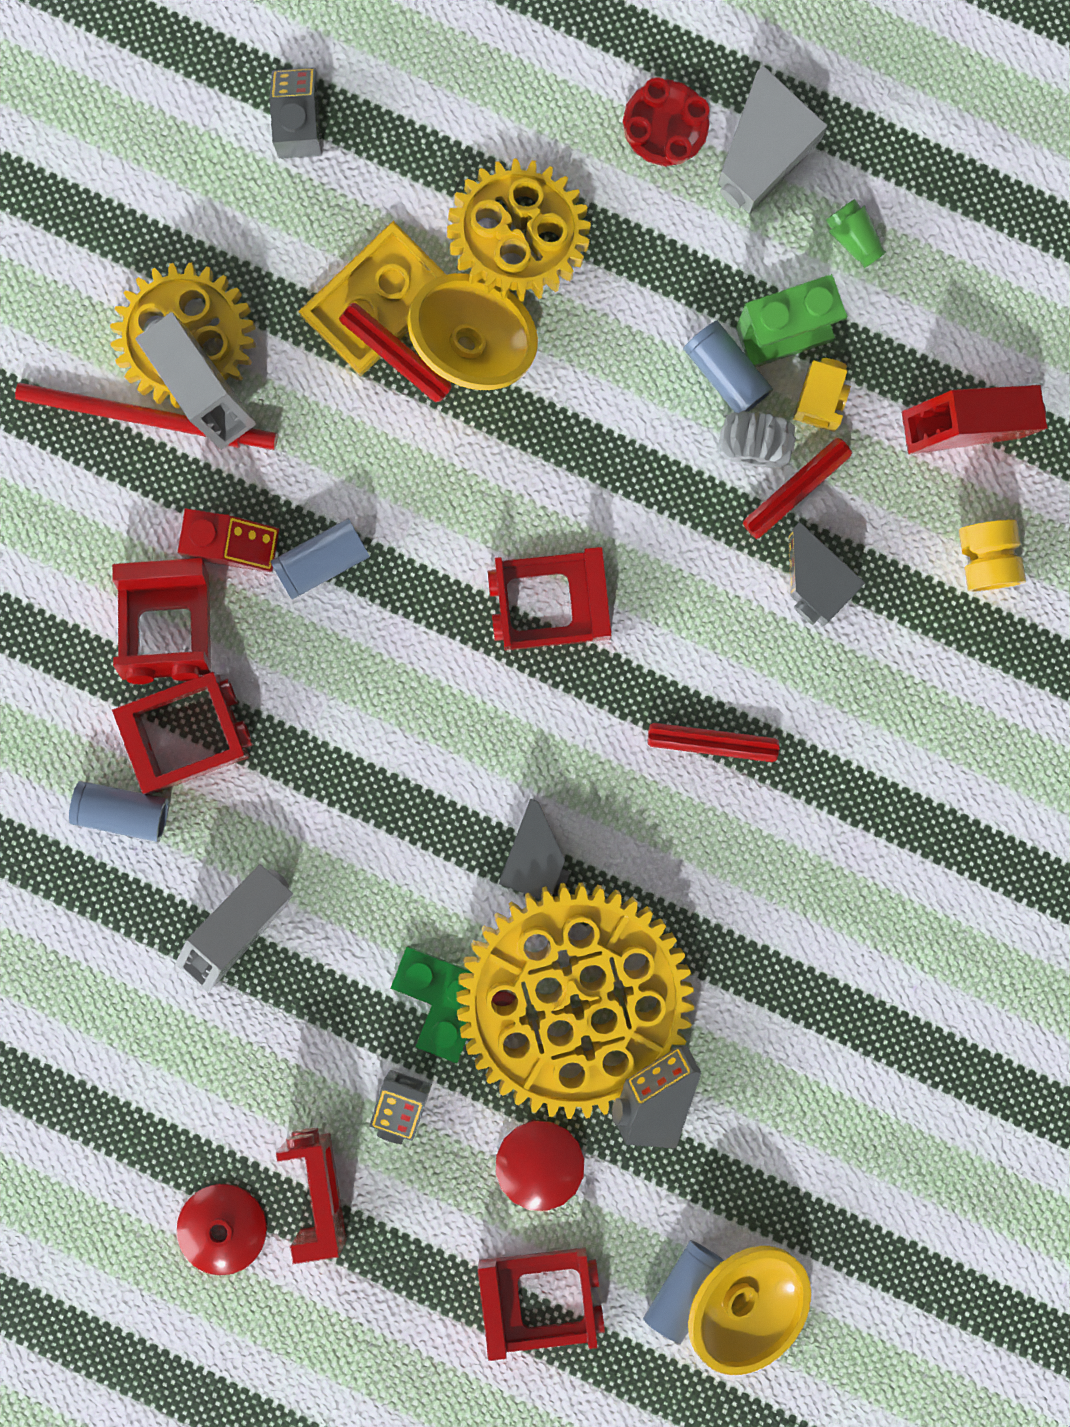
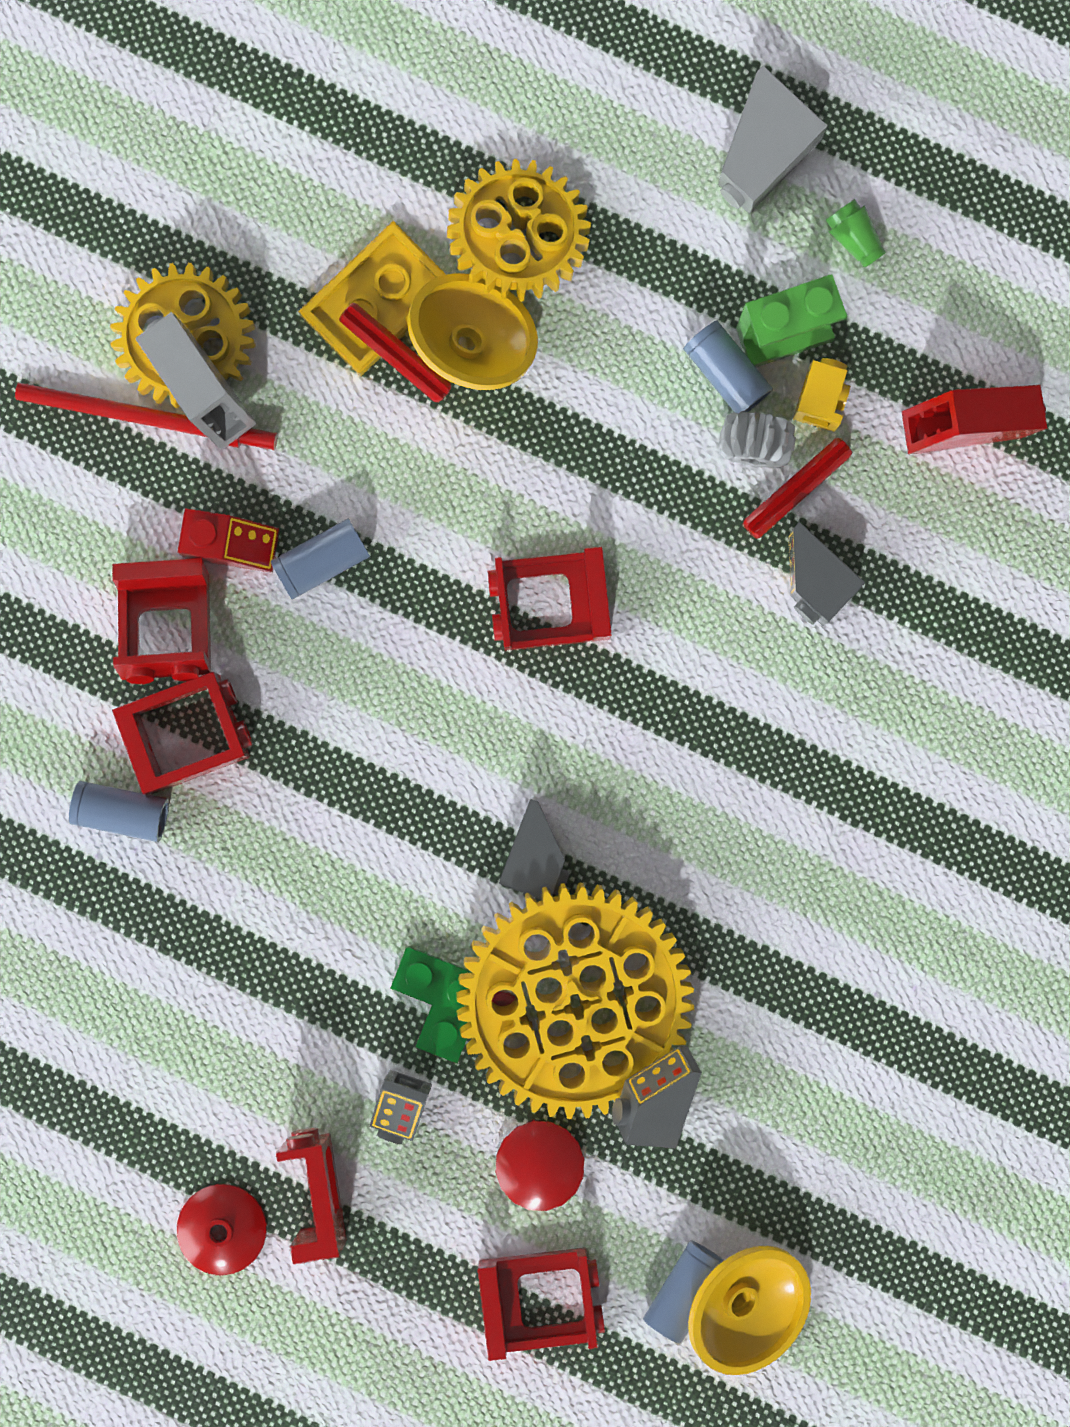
(233, 927): light grey slope -> none
(295, 113): dark grey slope -> none
(666, 122): red dish -> none
(713, 742): red axle -> none
(992, 555): yellow wheel -> none

